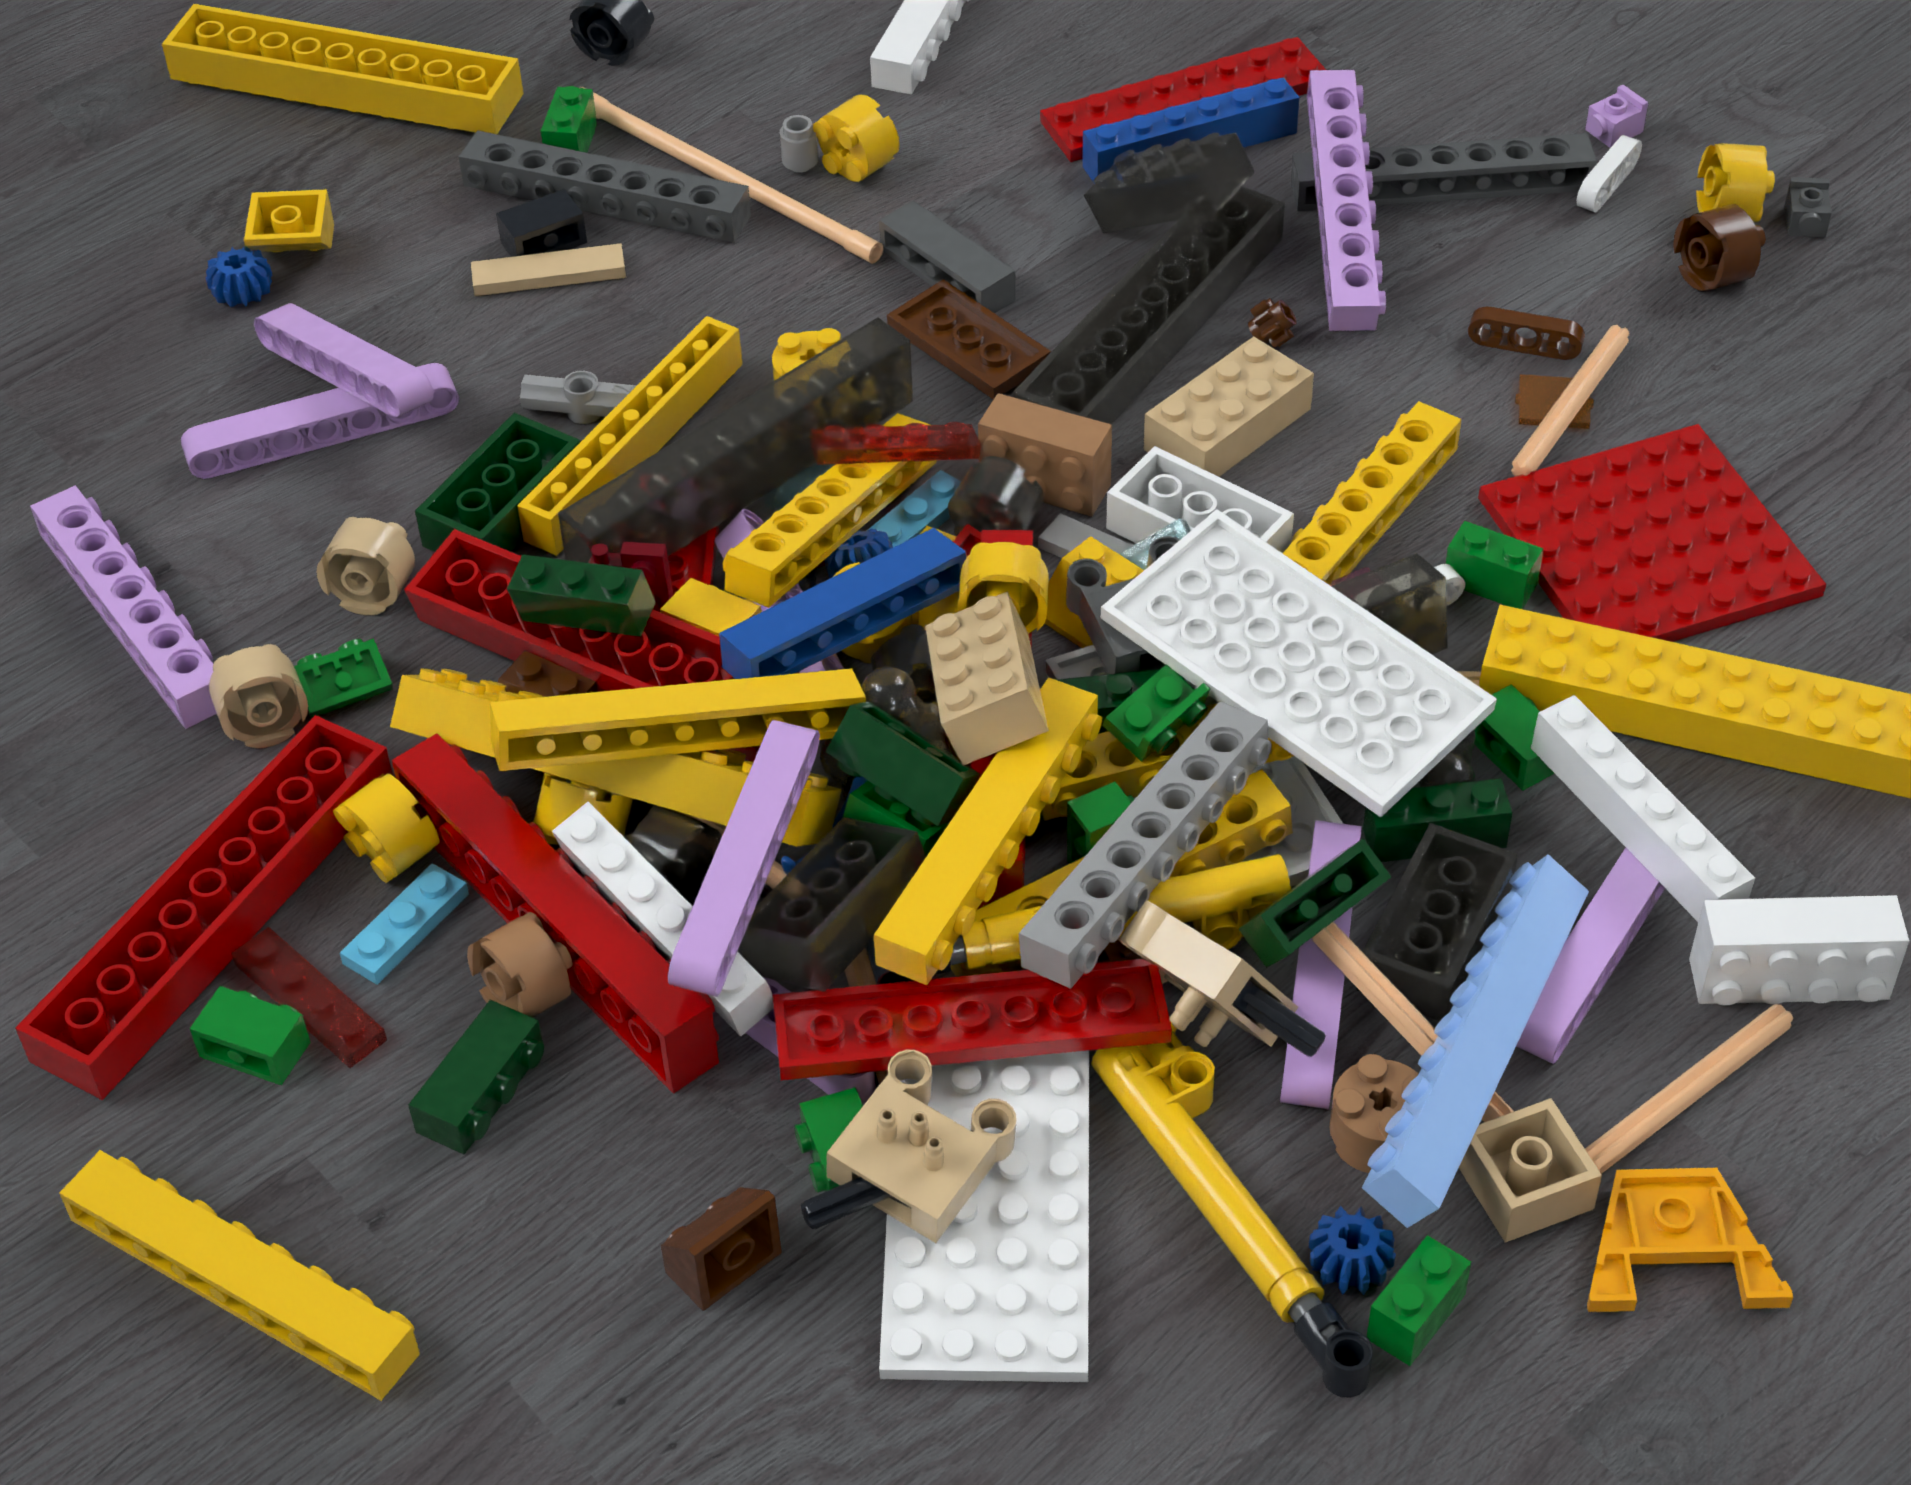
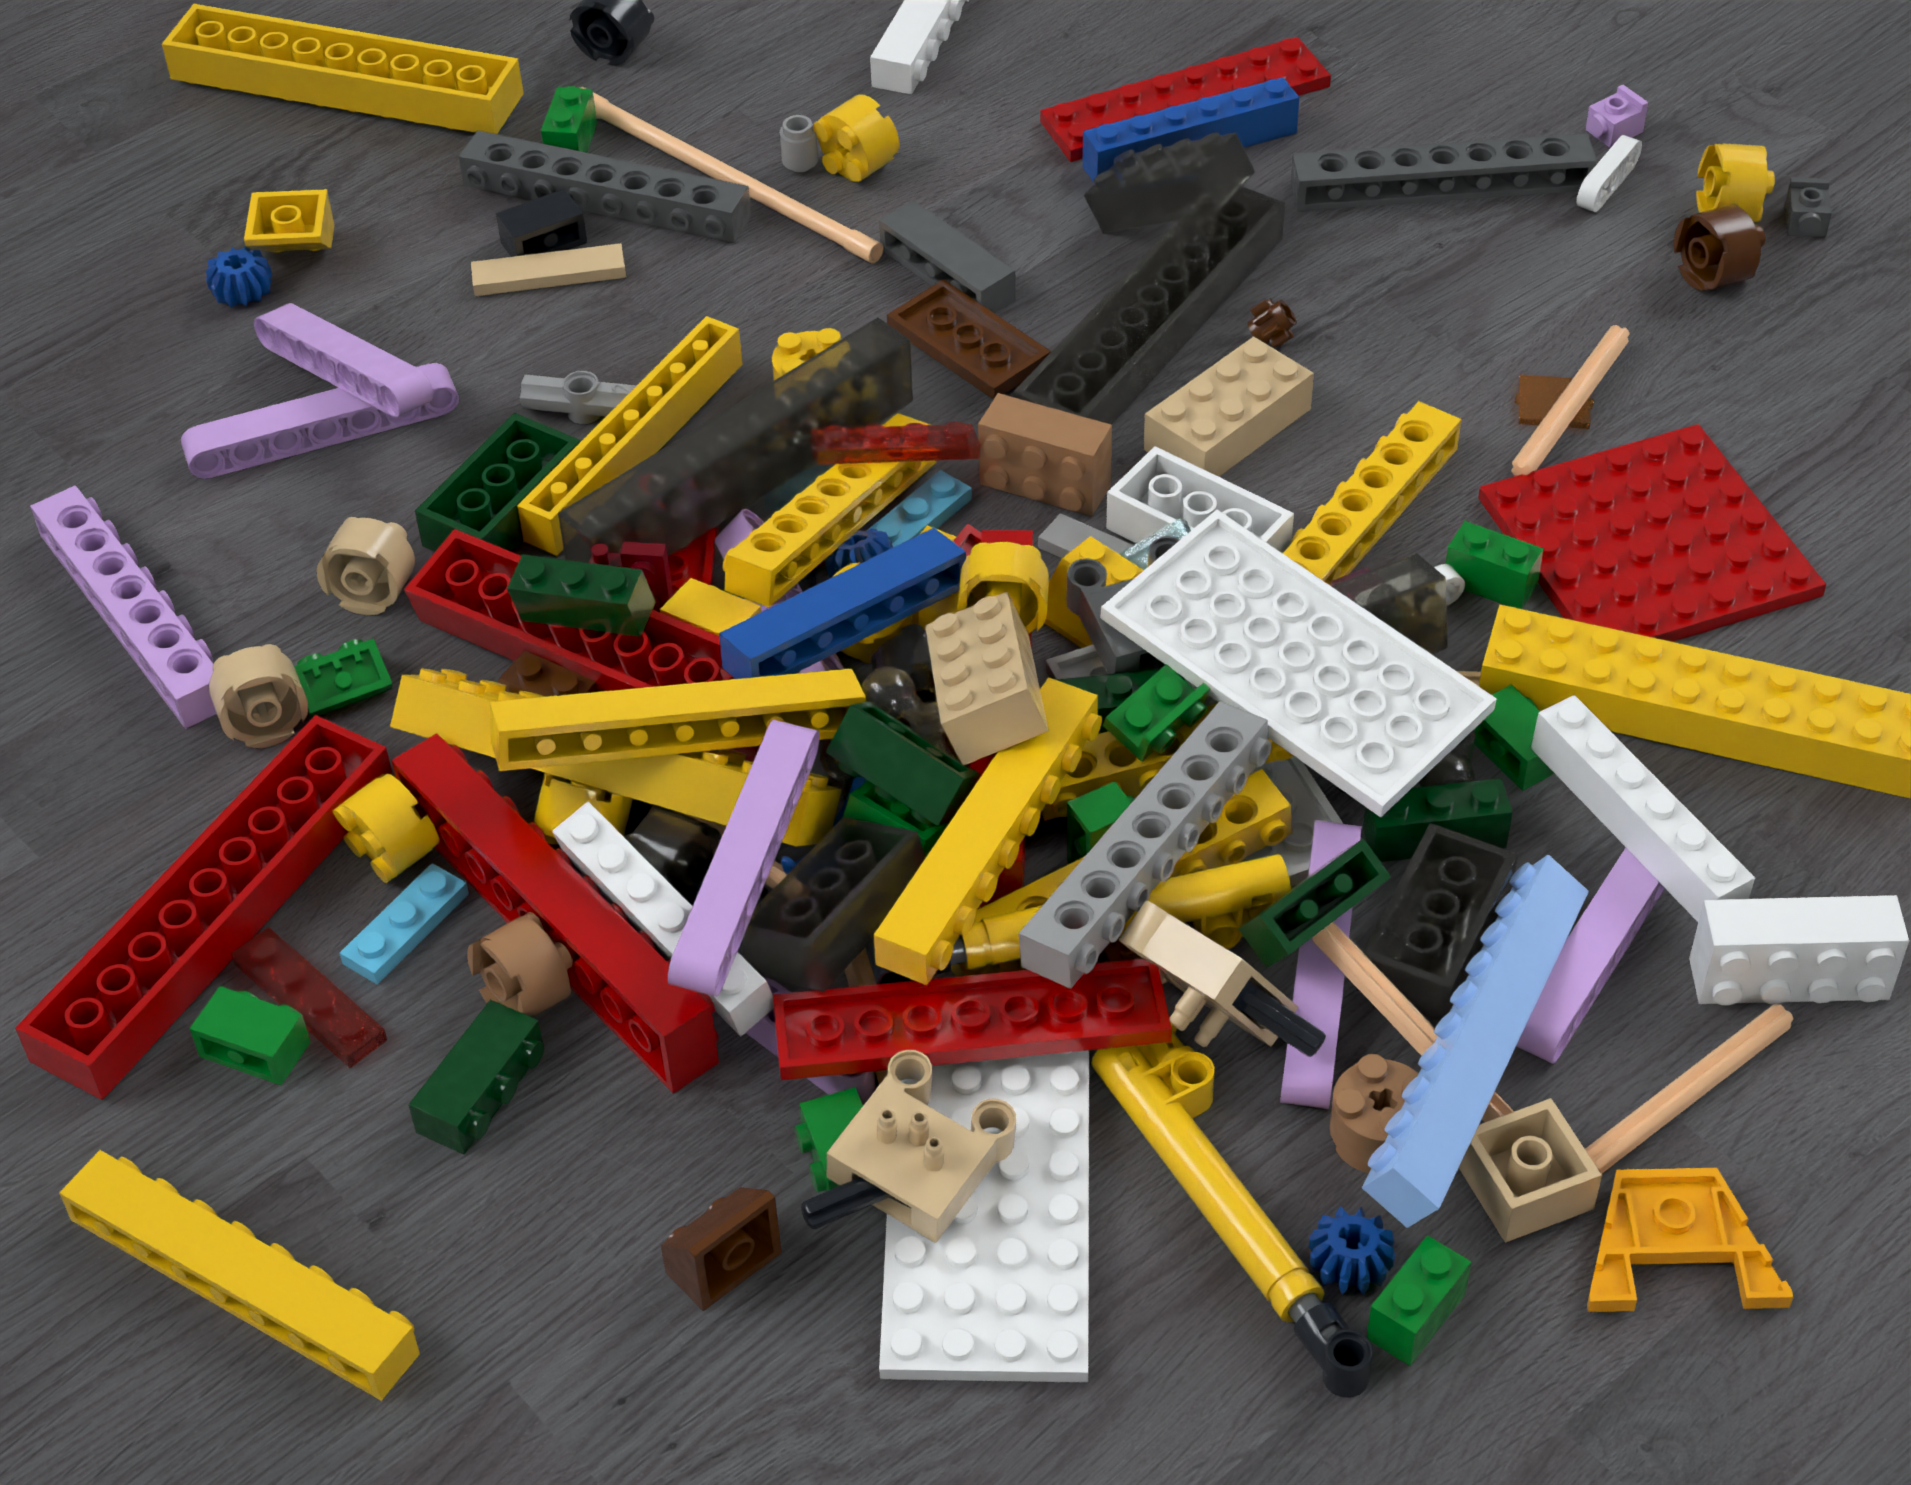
(995, 497): clear smoke brick -> none
(1343, 201): lavender brick -> none
(1511, 341): reddish brown beam -> none

